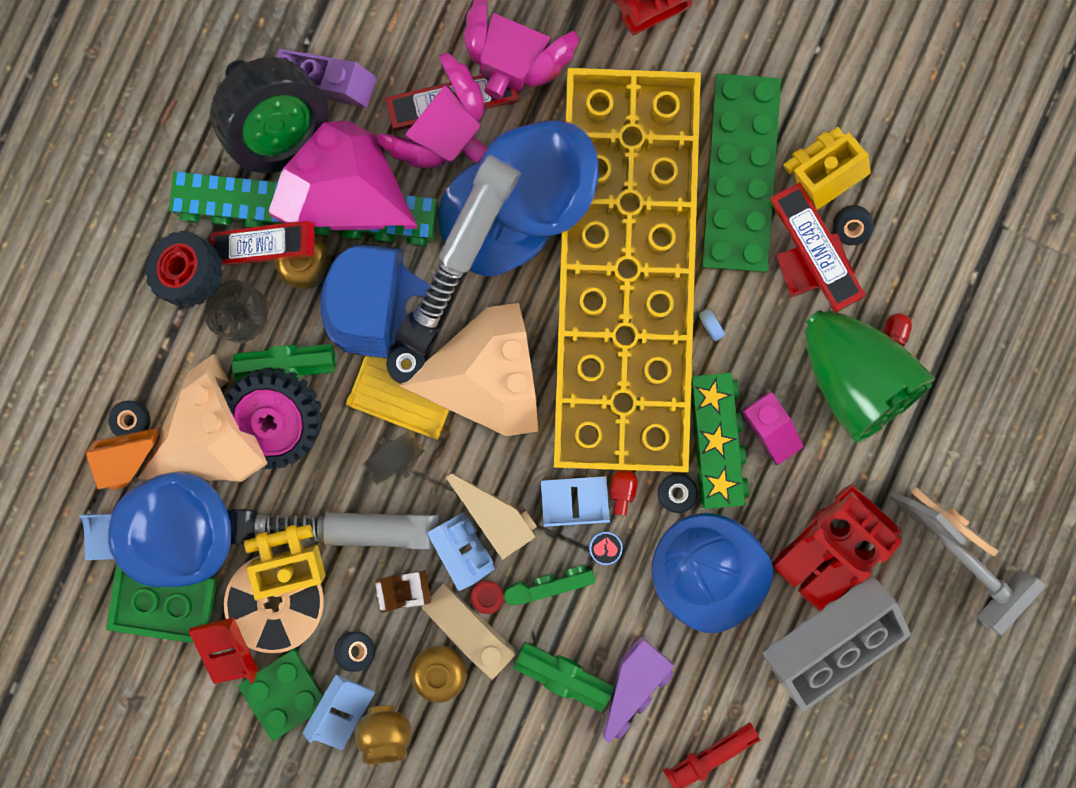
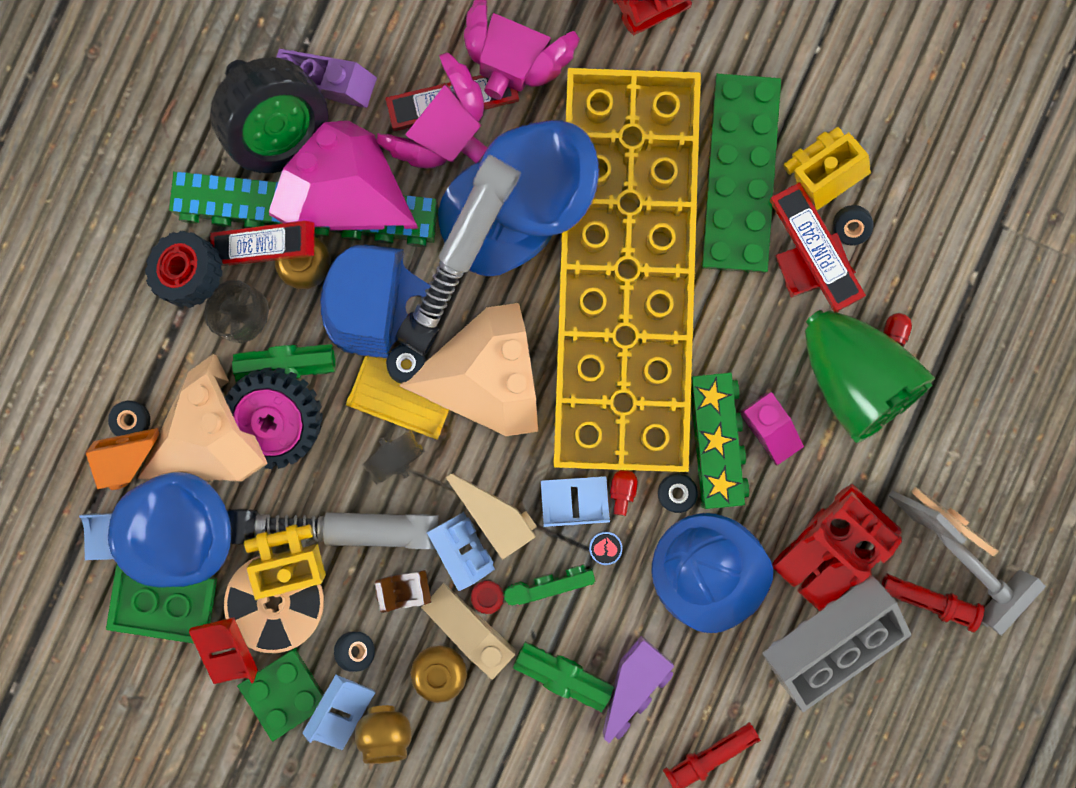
(711, 324): light blue tile -> none
(946, 606): none -> red pin

